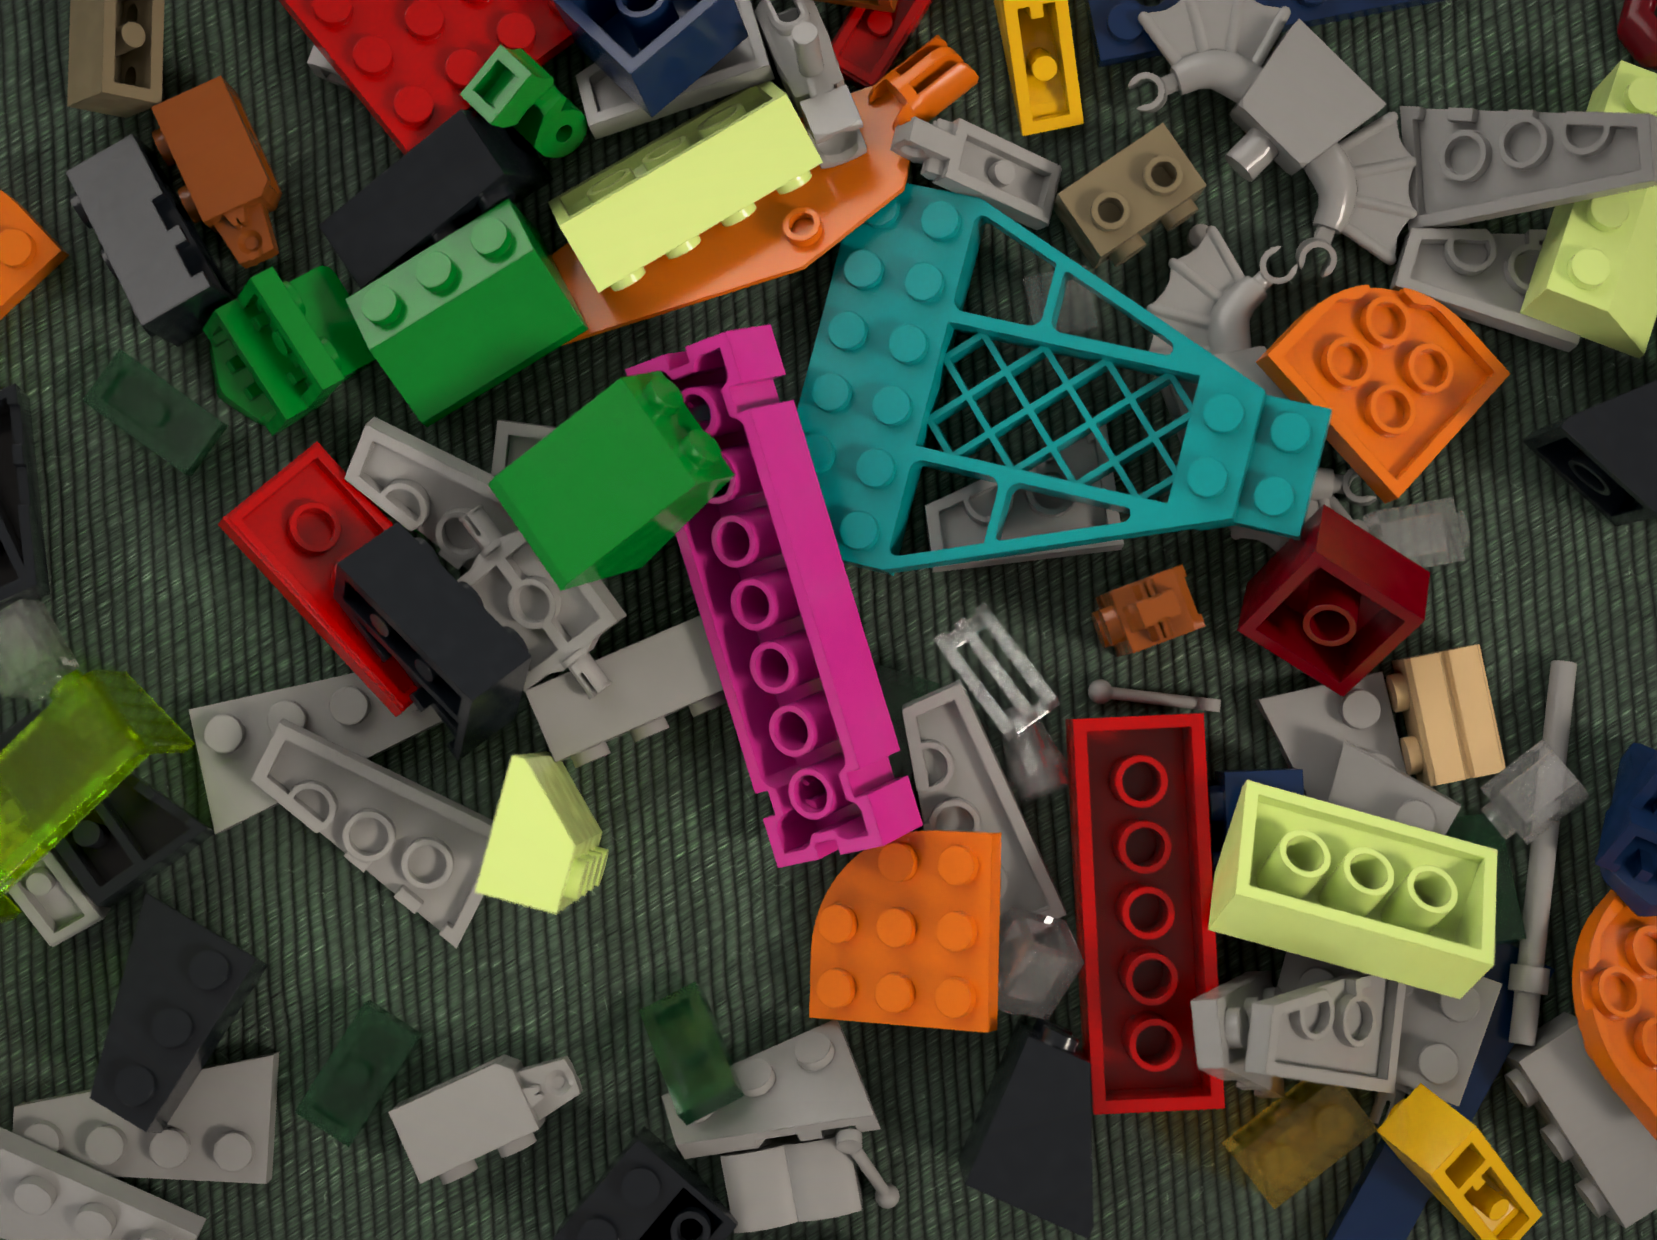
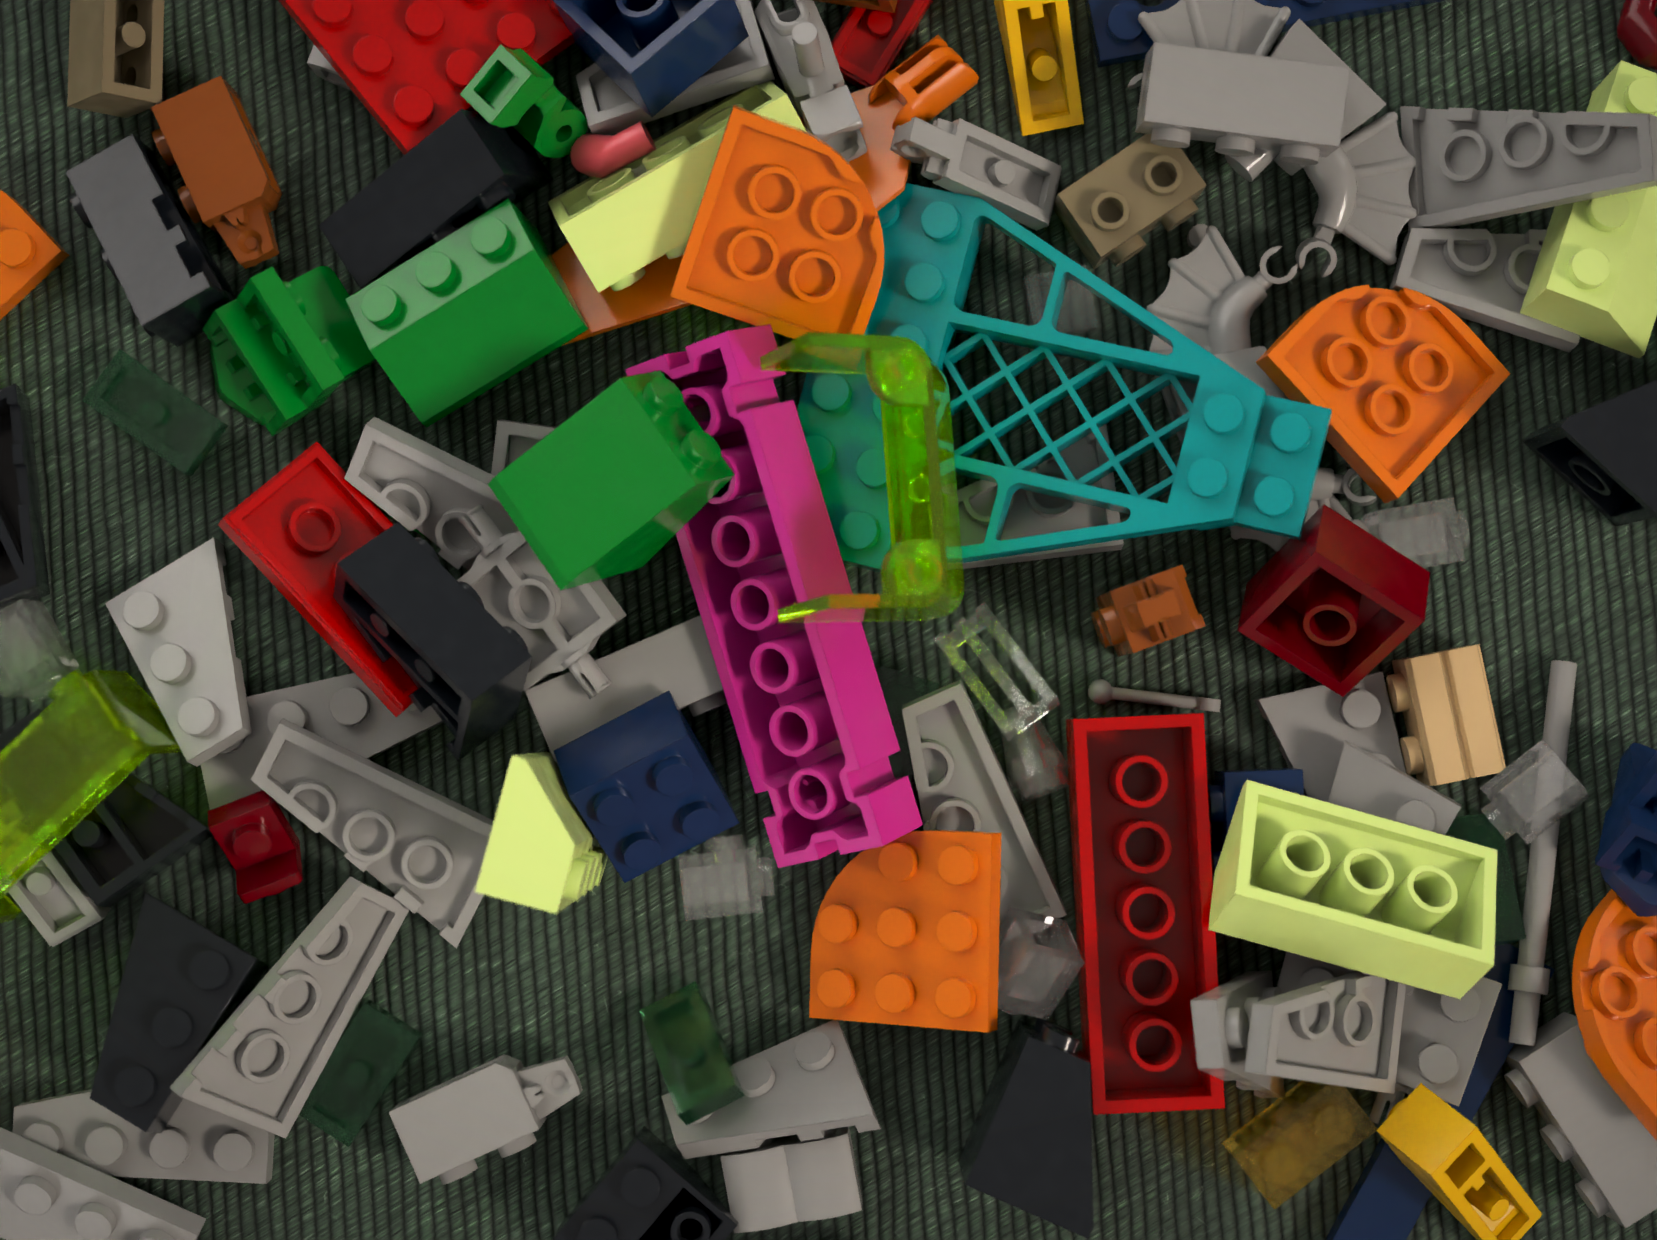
(186, 650): none -> light grey wing
(257, 845): none -> dark red bracket
(290, 1023): none -> light grey wing
(603, 154): none -> coral arm
(645, 787): none -> dark blue brick
(725, 878): none -> clear brick
(783, 234): none -> orange plate
(850, 1142): light grey hinge -> none
(925, 563): none -> clear neon green windscreen
(1242, 102): none -> light grey brick

